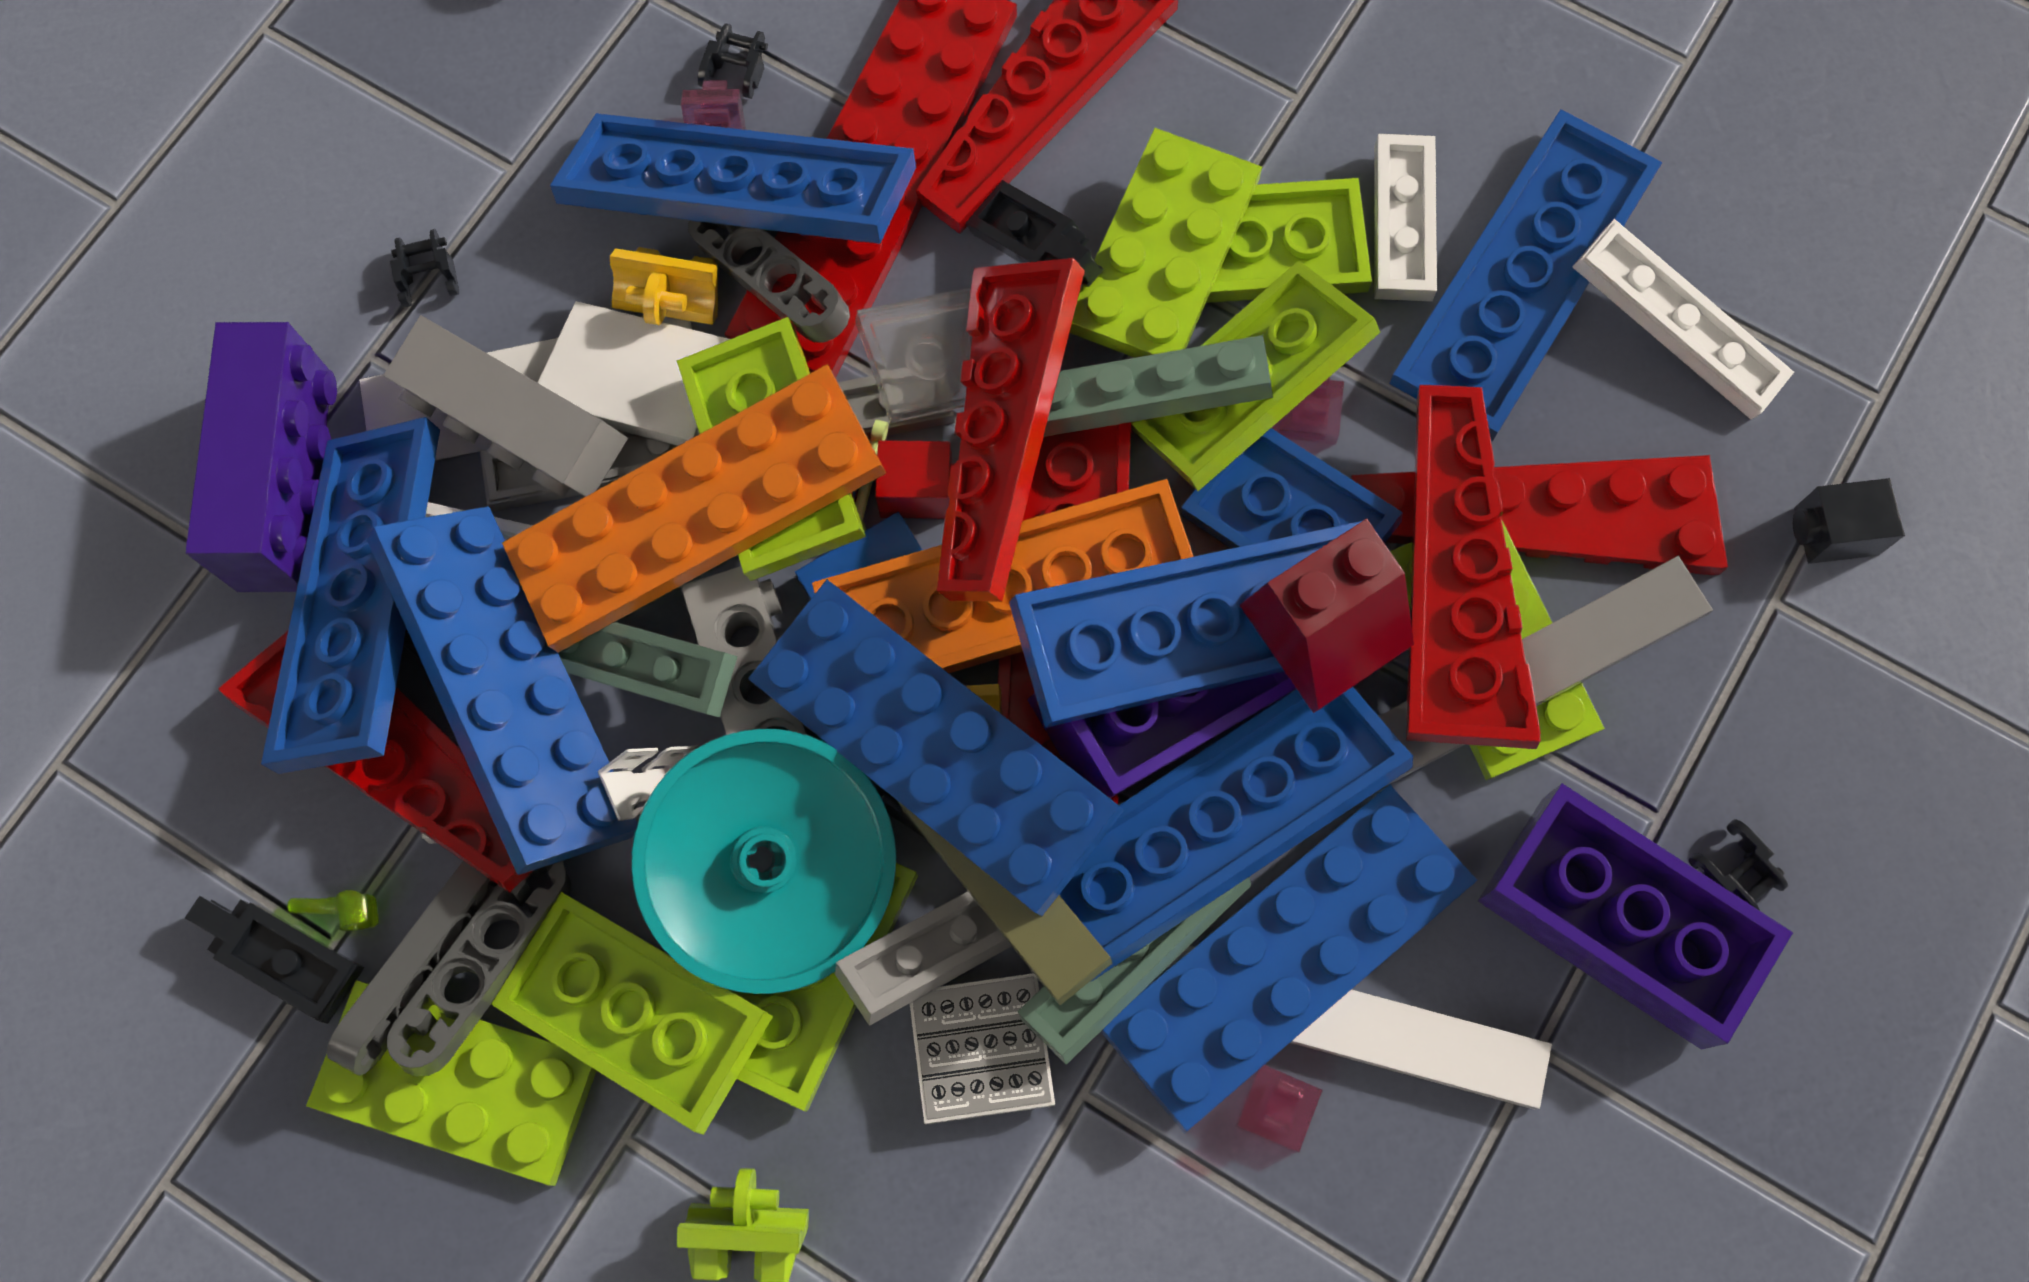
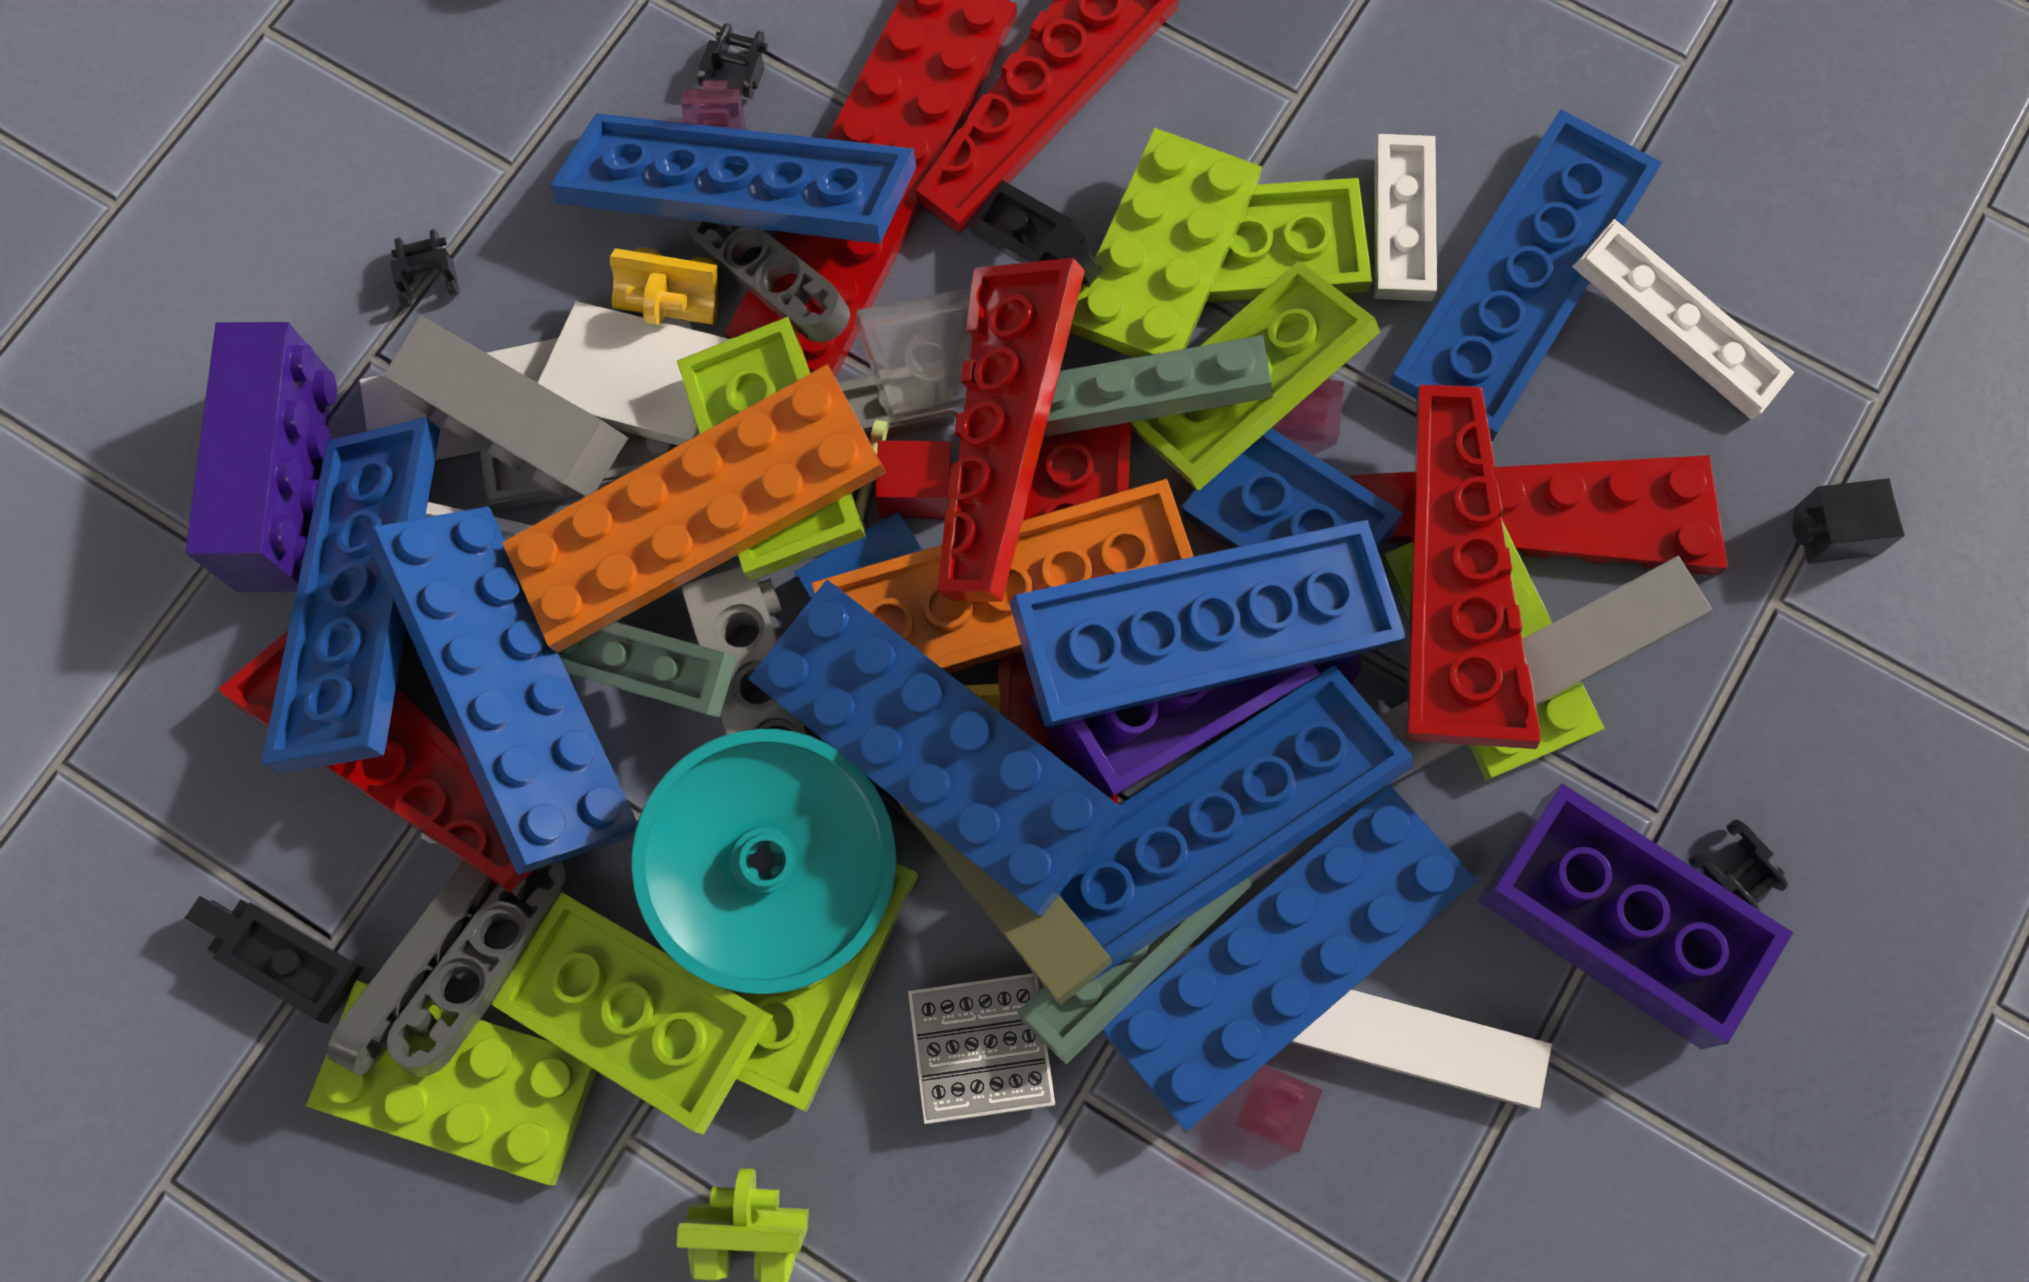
(354, 909): clear neon green hand -> none
(629, 788): white piece -> none
(919, 957): light grey plate -> none
(1335, 615): dark red slope -> none

